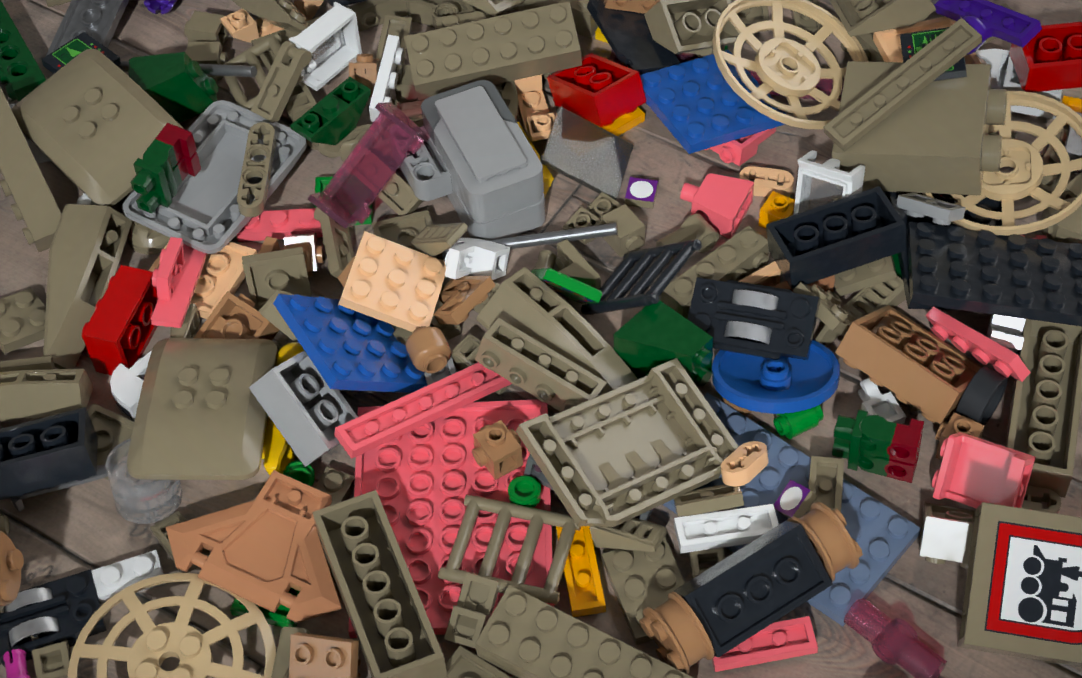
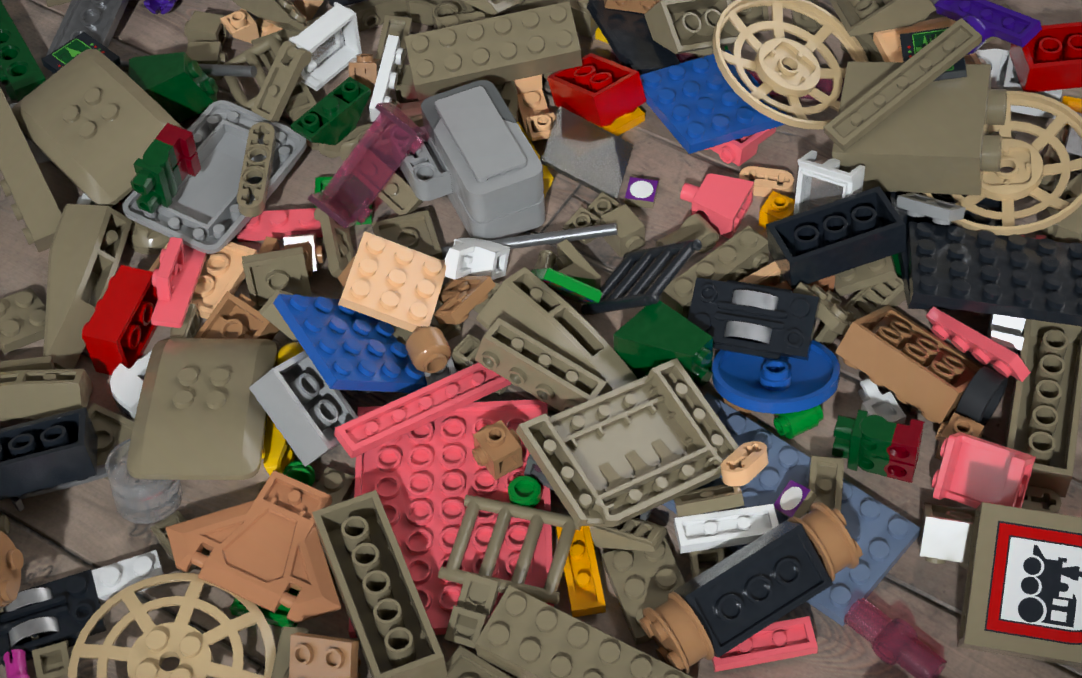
(438, 238): dark tan slope -> none

